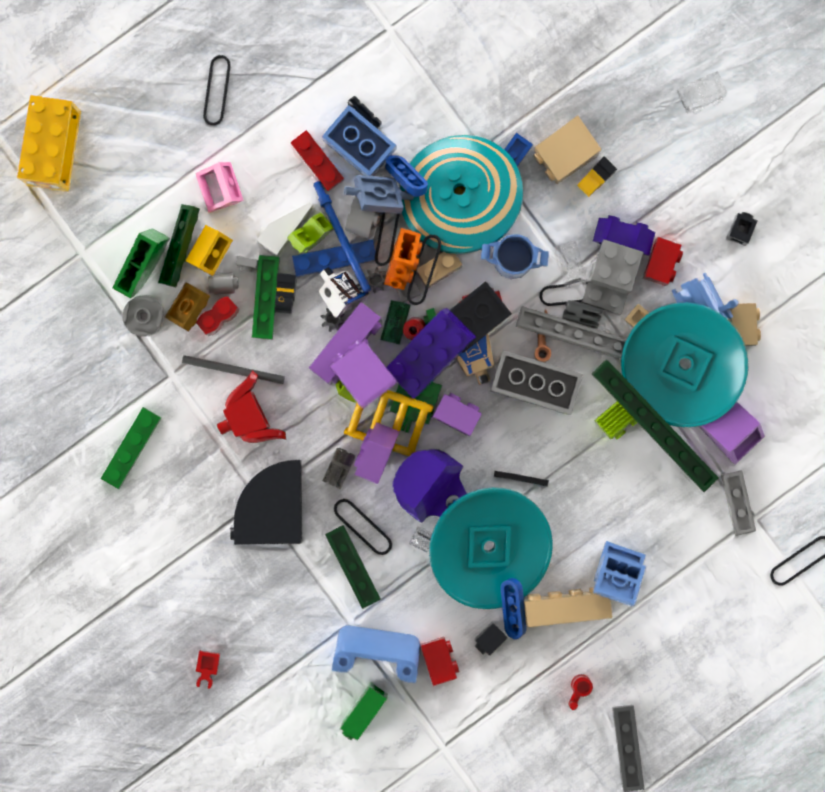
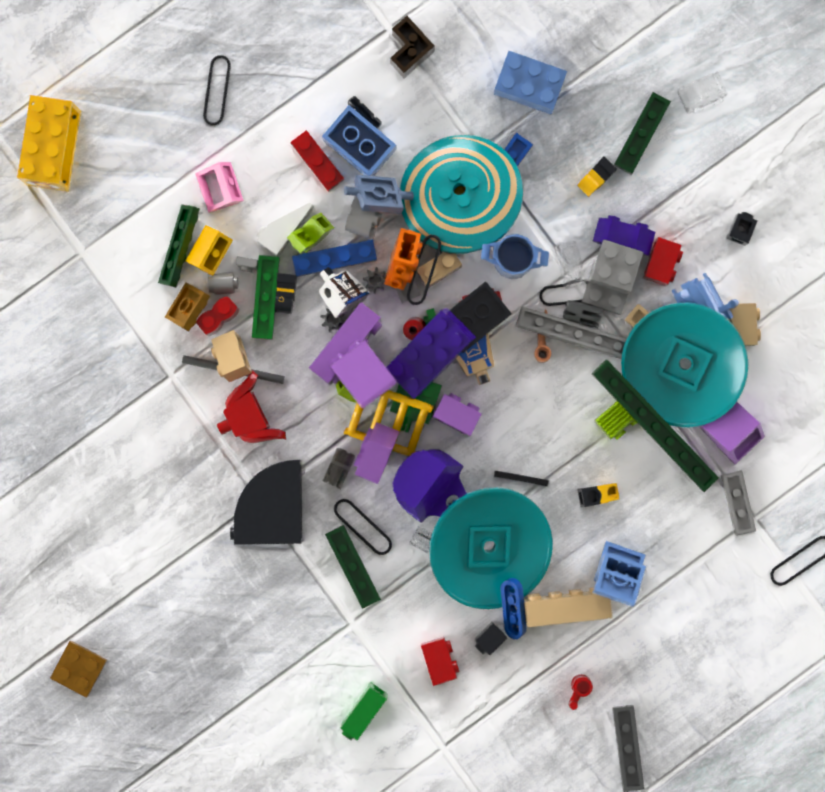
(78, 669): none -> pearl gold plate
(131, 448): green plate -> none
(132, 316): light grey plate -> none
(140, 262): green brick -> none
(207, 665): red plate -> none
(231, 356): none -> tan brick
(325, 202): blue bar -> none
(379, 240): black piece -> none
(380, 646): medium blue windscreen -> none
(394, 322): clear green plate -> none
(406, 175): blue plate -> none
(414, 49): none -> dark brown brick
(530, 82): none -> medium blue brick
(536, 382): light grey brick -> none
(567, 150): tan slope -> none
(598, 494): none -> leg
(642, 133): none -> dark green plate

